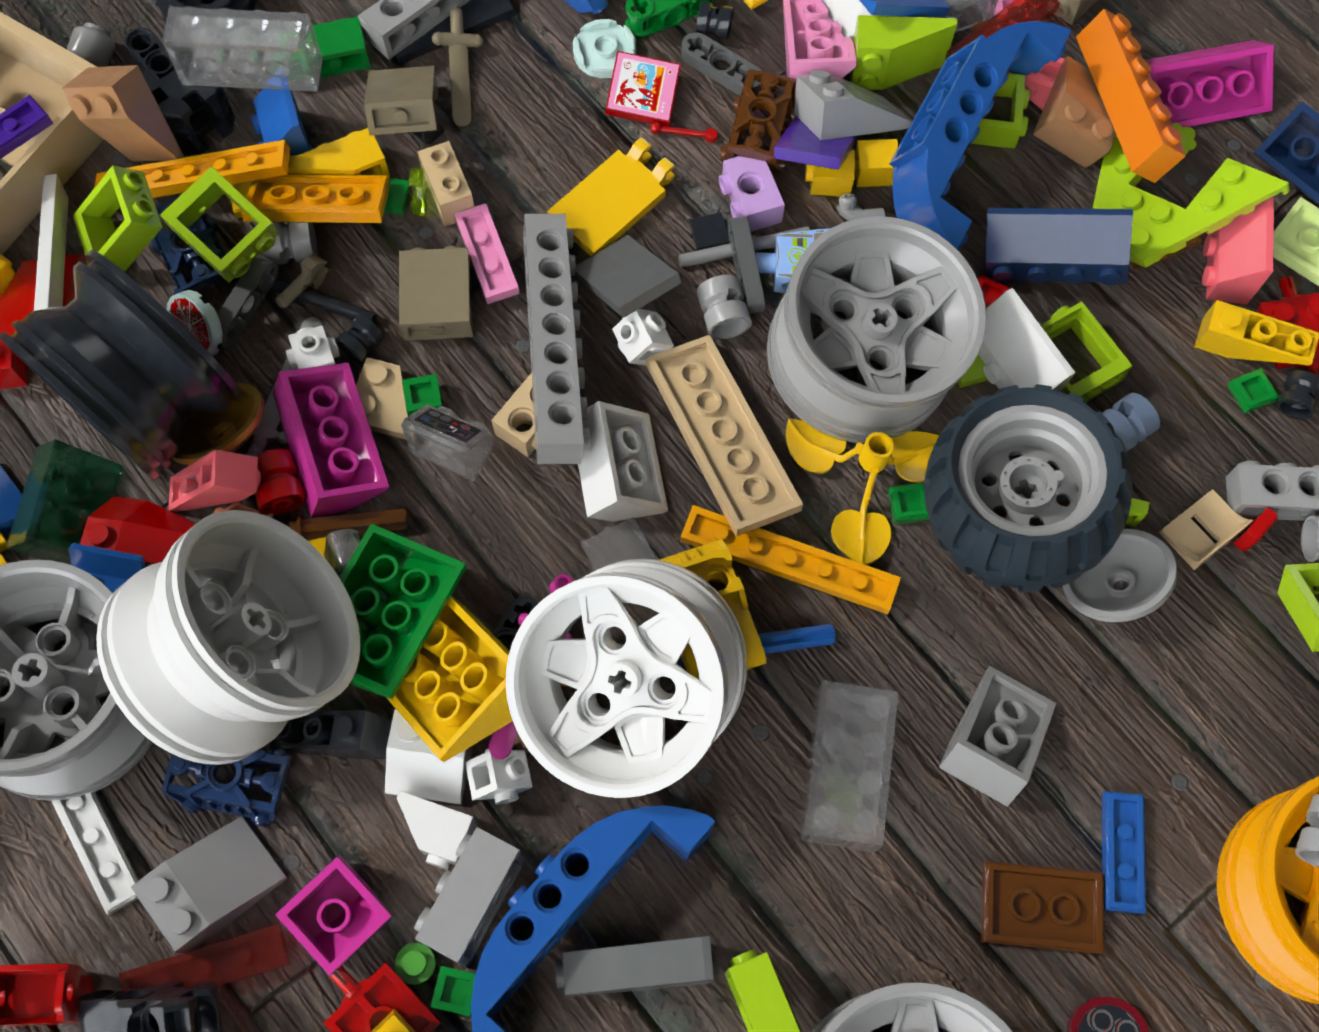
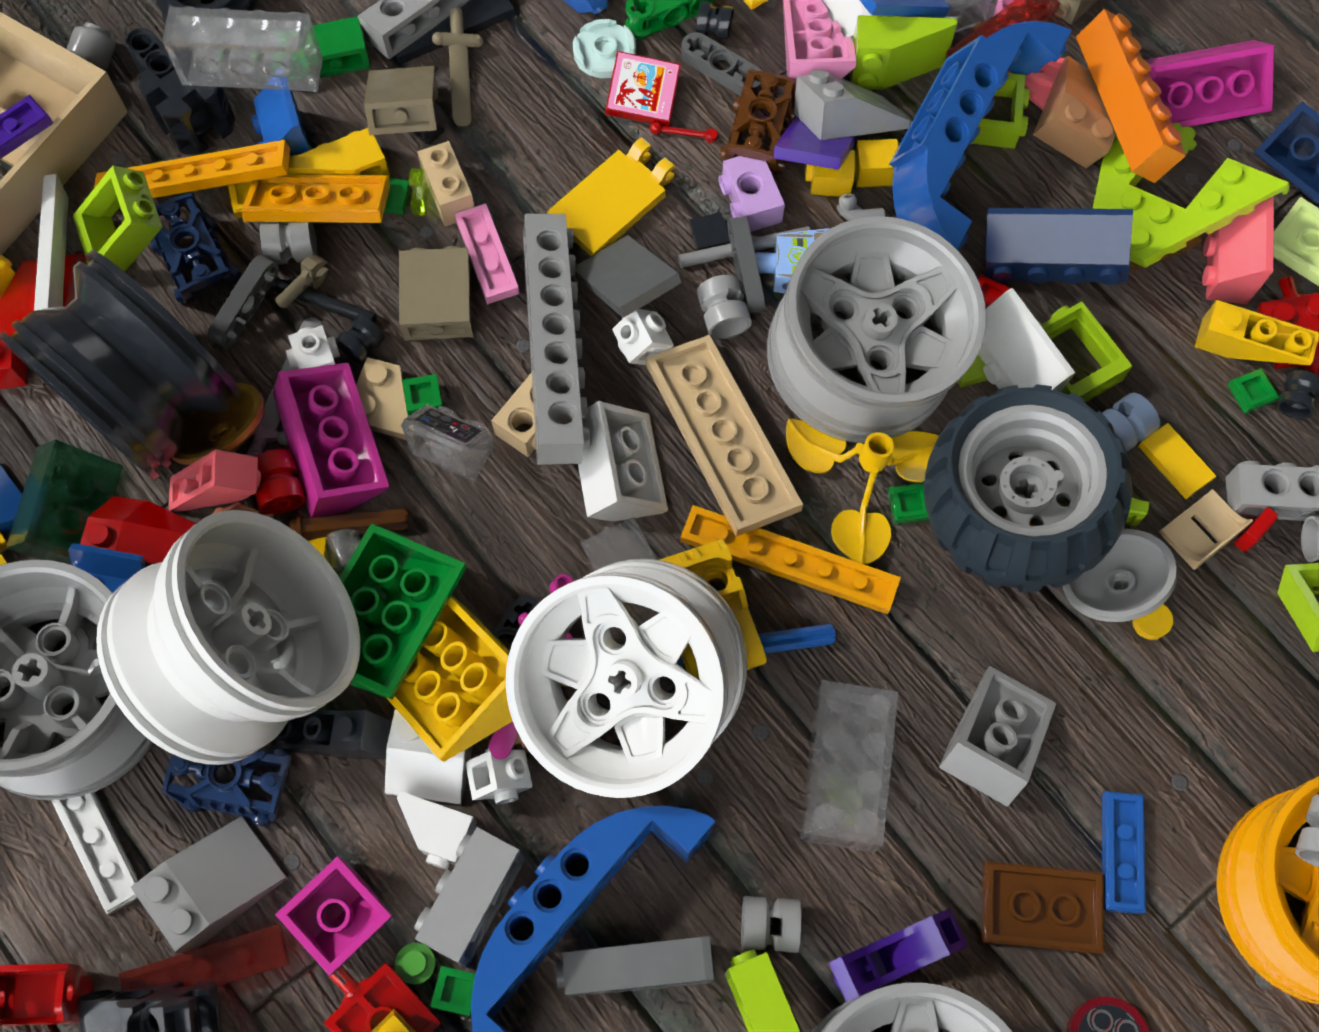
(122, 112): medium nougat slope -> none
(197, 318): tile -> none
(199, 199): lime window -> none
(756, 924): none -> light grey wheel
(897, 954): none -> dark purple arch
(1154, 624): none -> yellow tile
(1177, 461): none -> yellow tile

